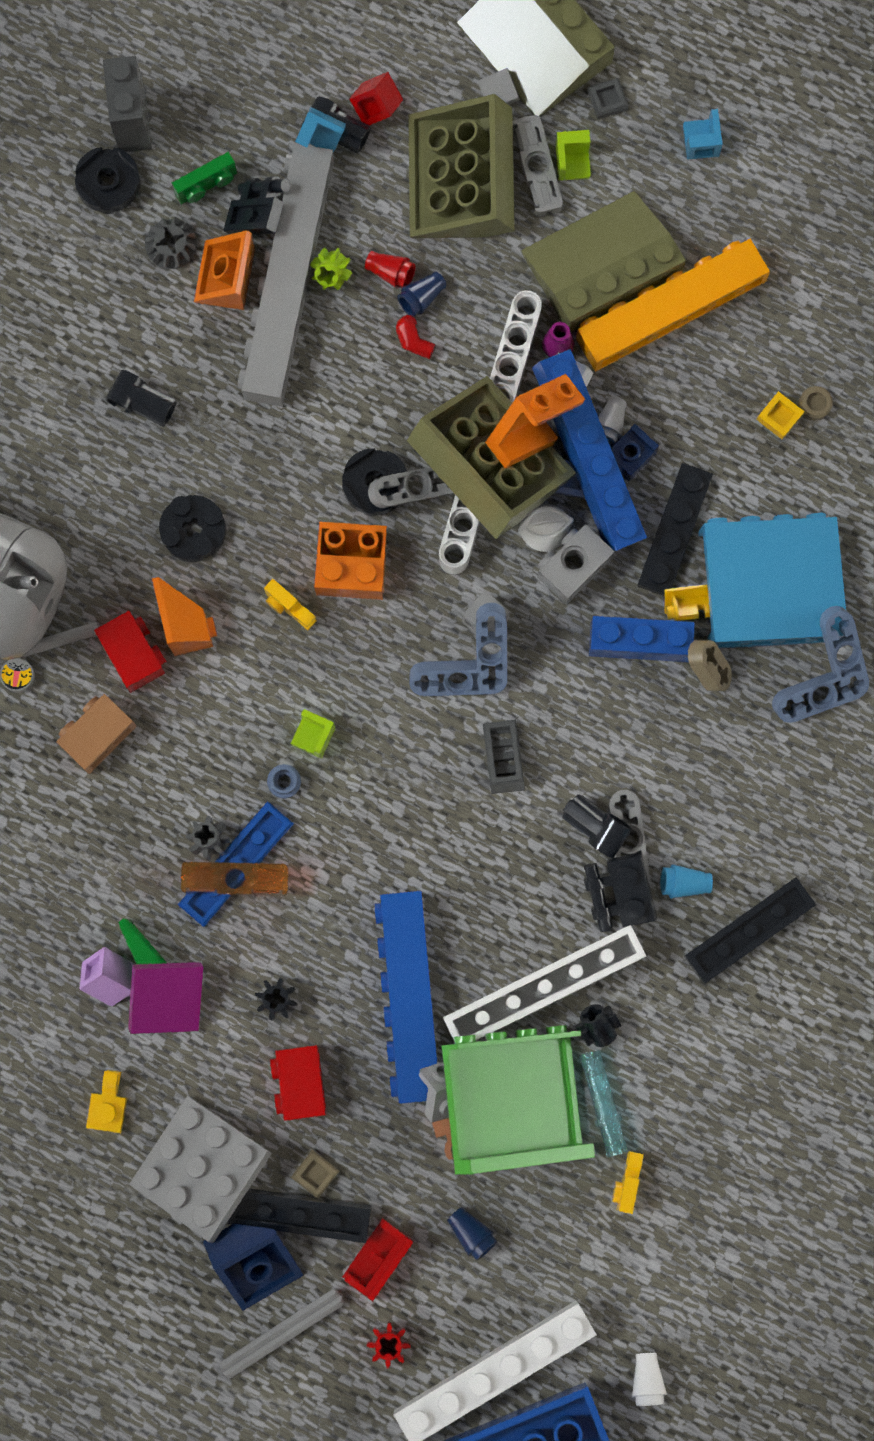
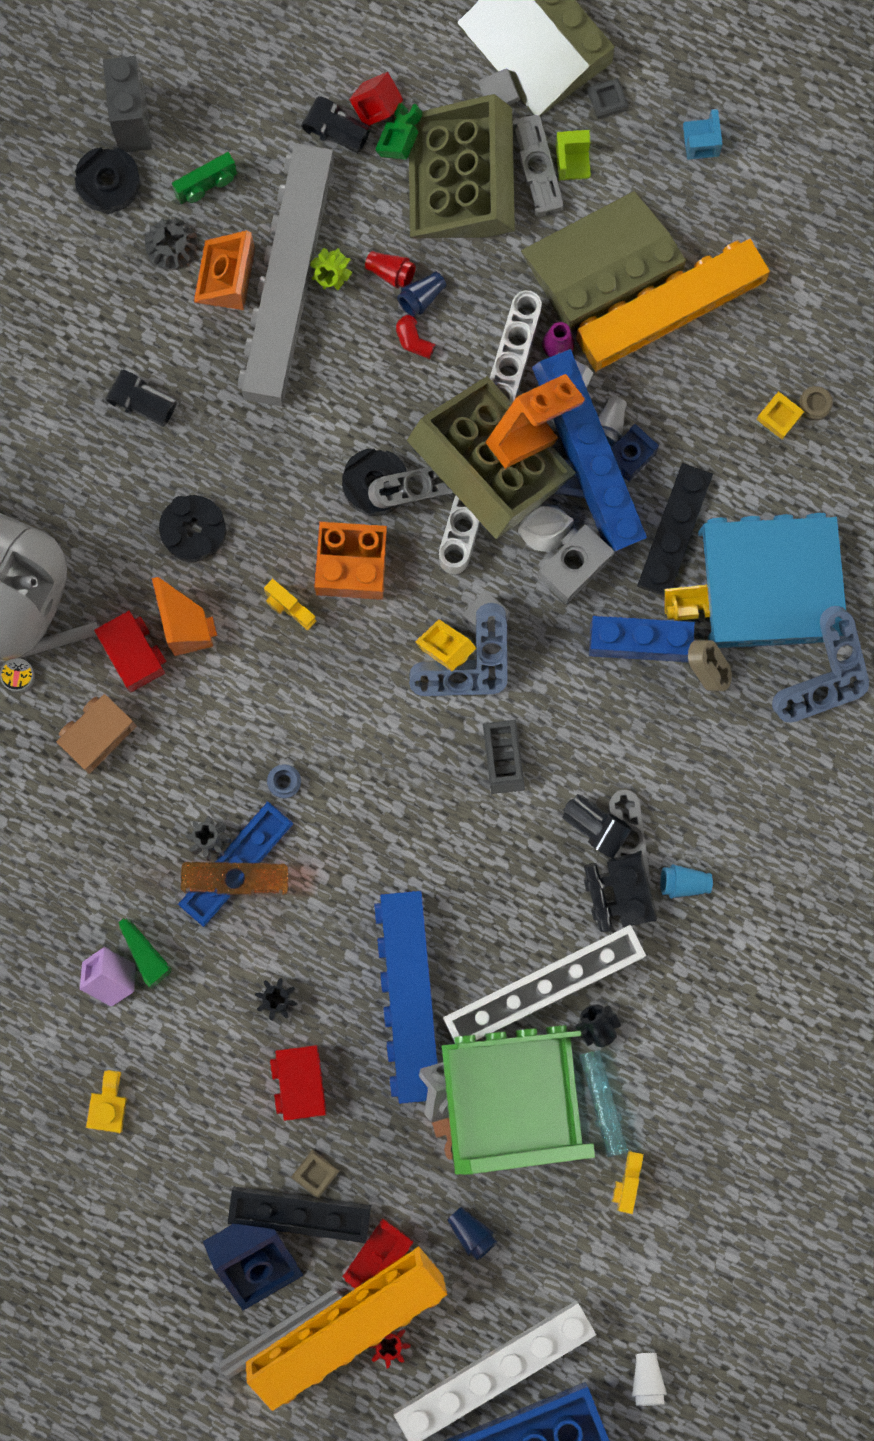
(165, 997): magenta tile -> none
(200, 1169): light grey plate -> none
(258, 206): black plate -> none
(313, 734): lime panel -> none
(320, 130): dark azure panel -> none
(345, 1329): none -> light orange brick
(399, 136): none -> green plate
(445, 645): none -> yellow plate
(750, 930): black plate -> none

